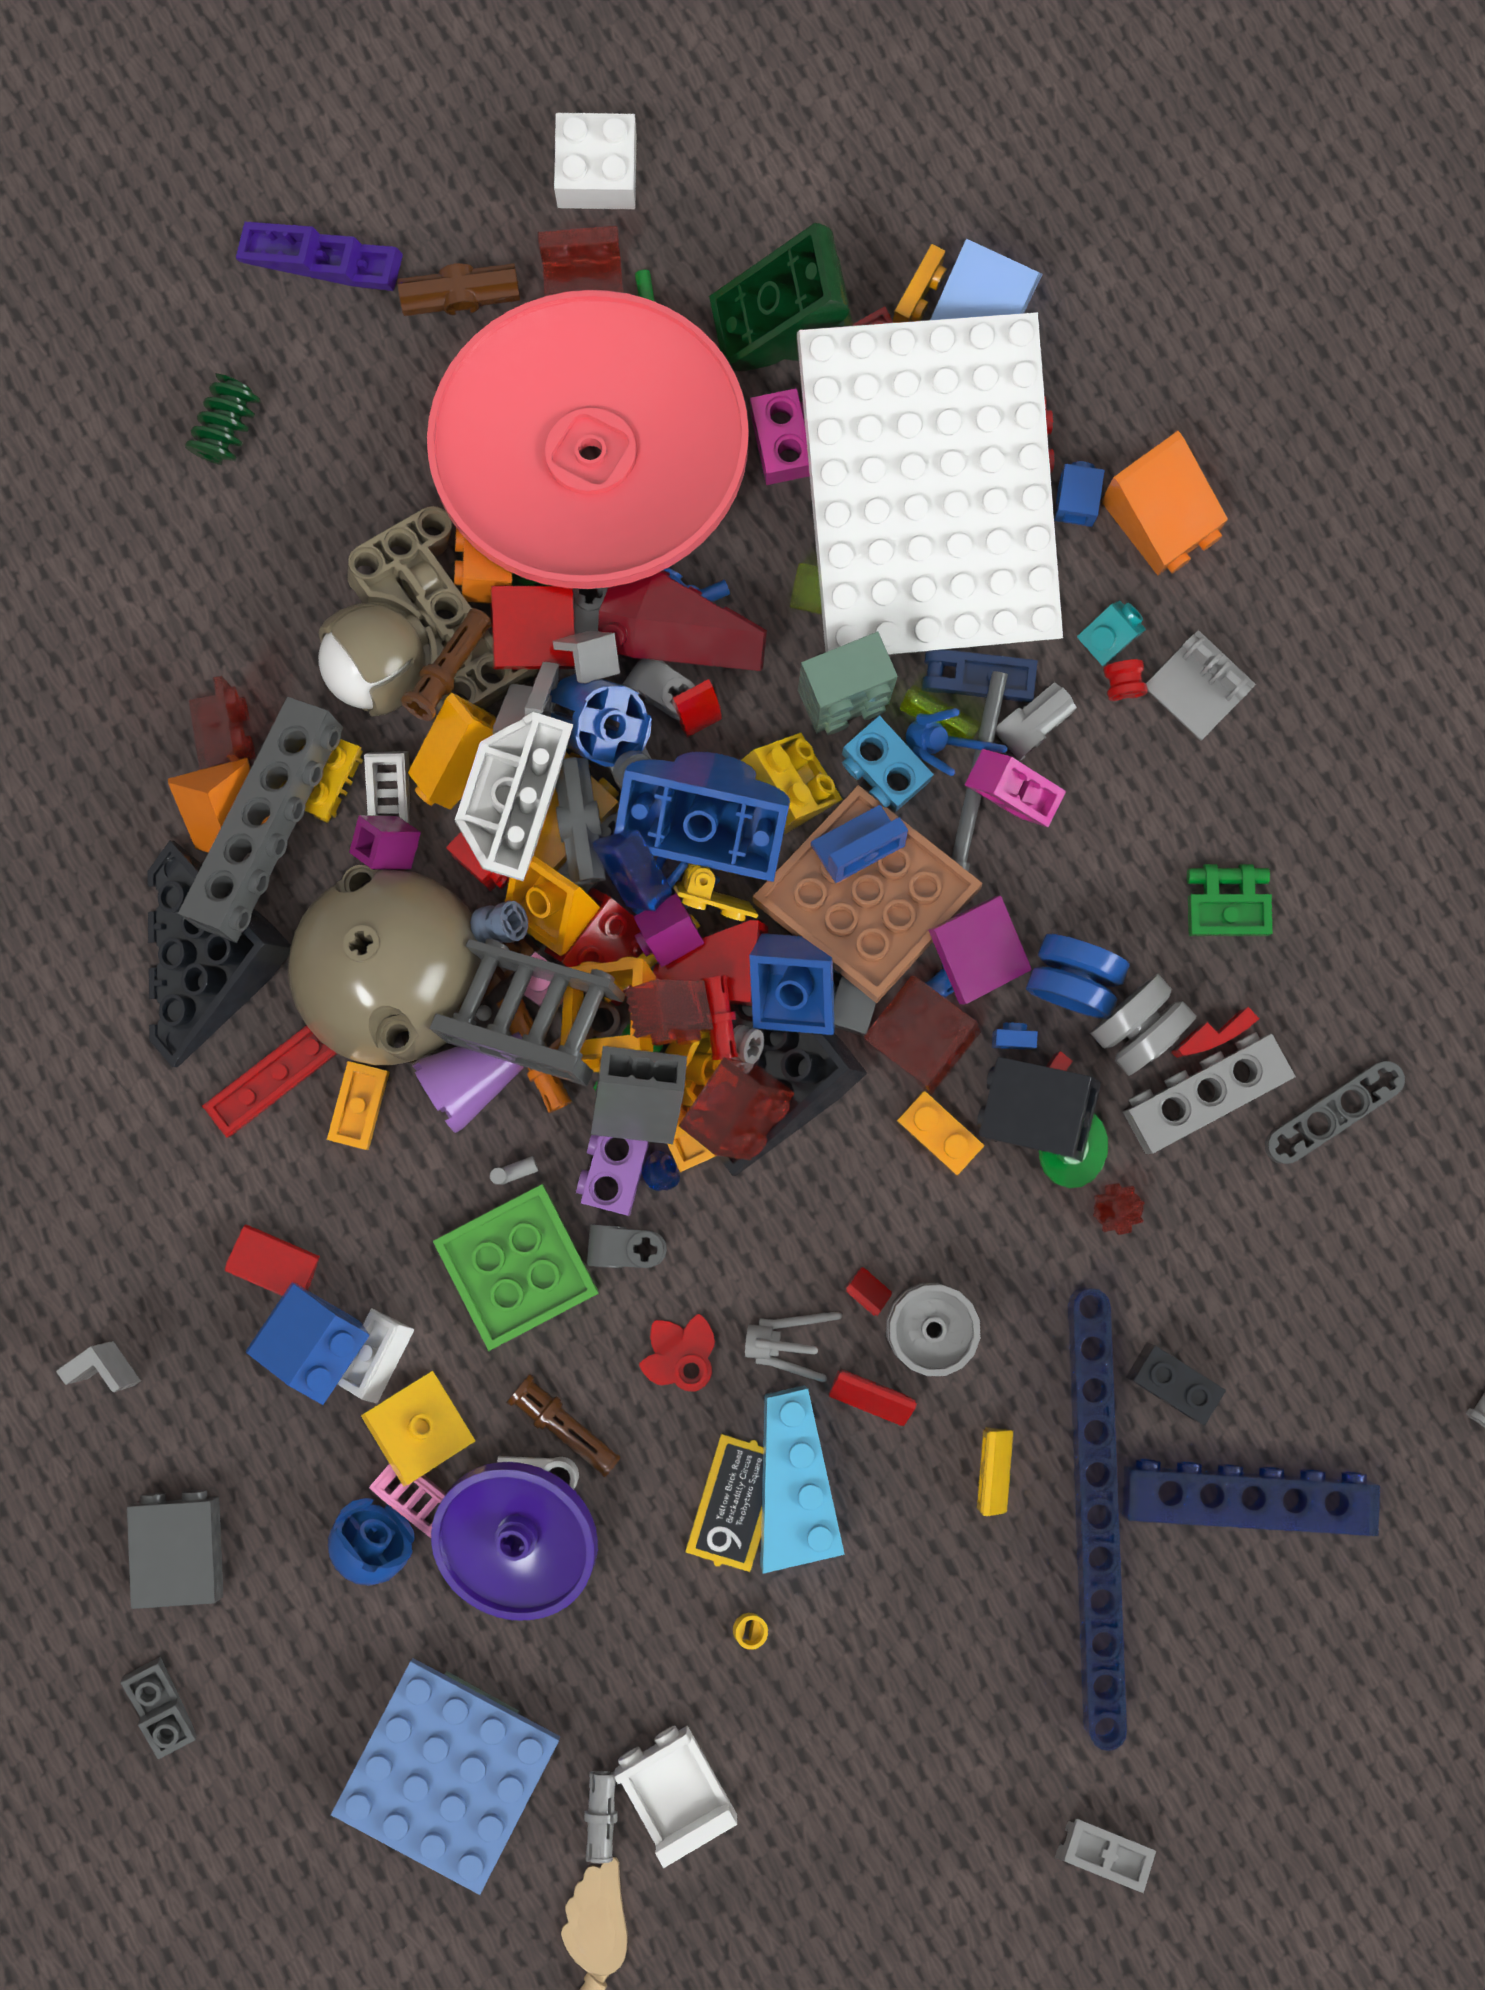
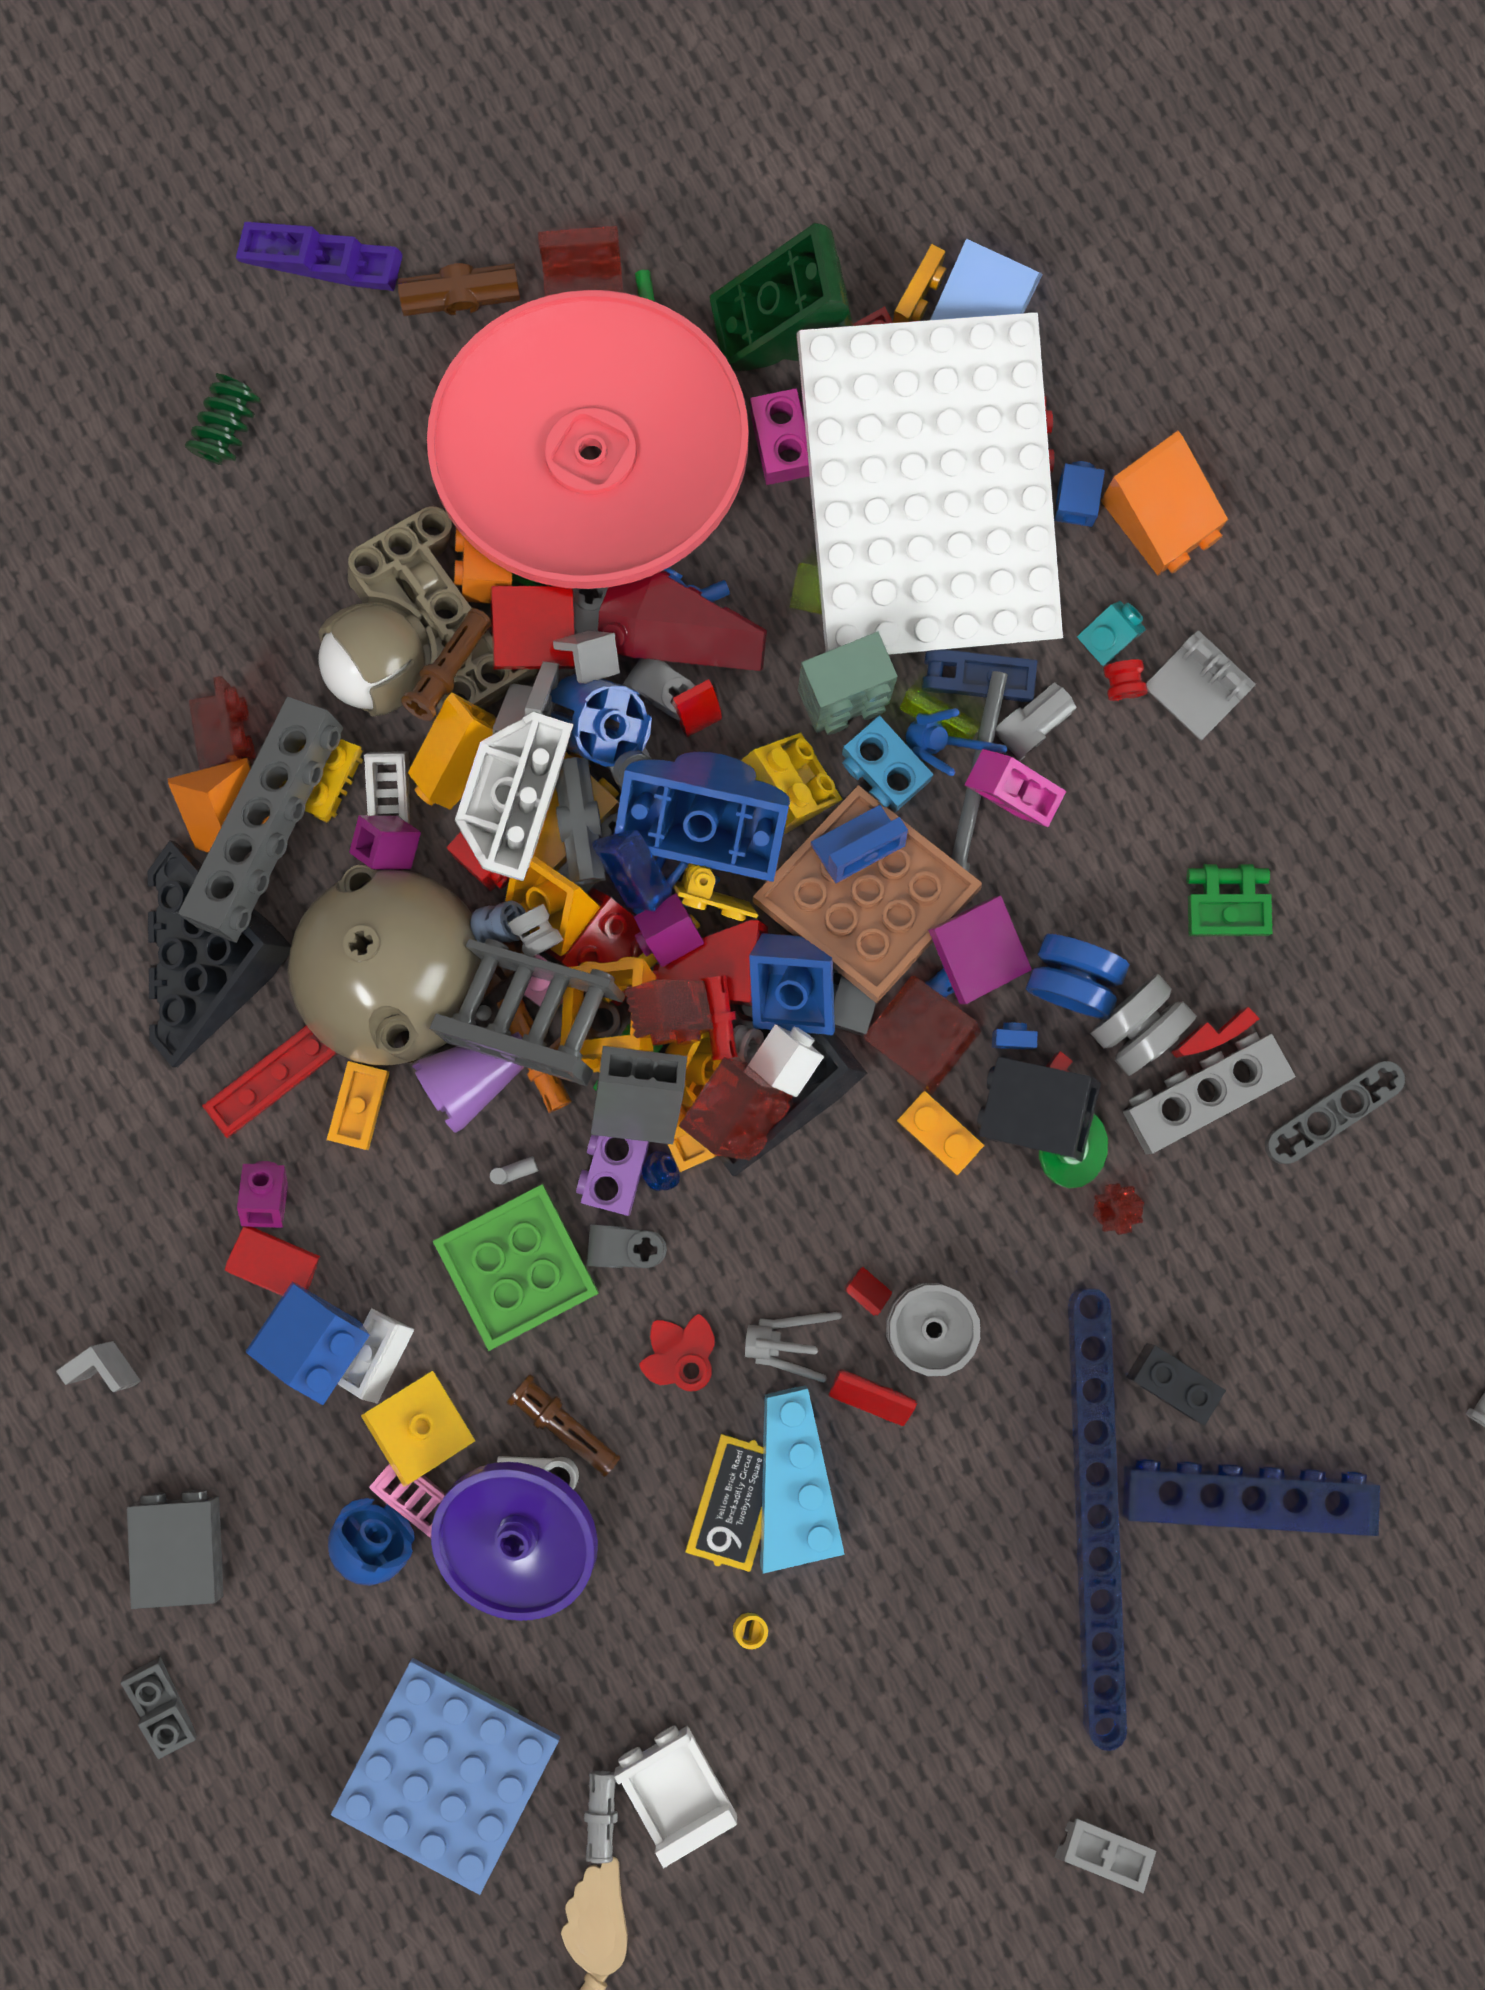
(262, 1195): none -> magenta brick
(539, 940): none -> light grey wheel
(595, 160): white brick -> none
(786, 1059): none -> white brick
(994, 1471): yellow slope -> none

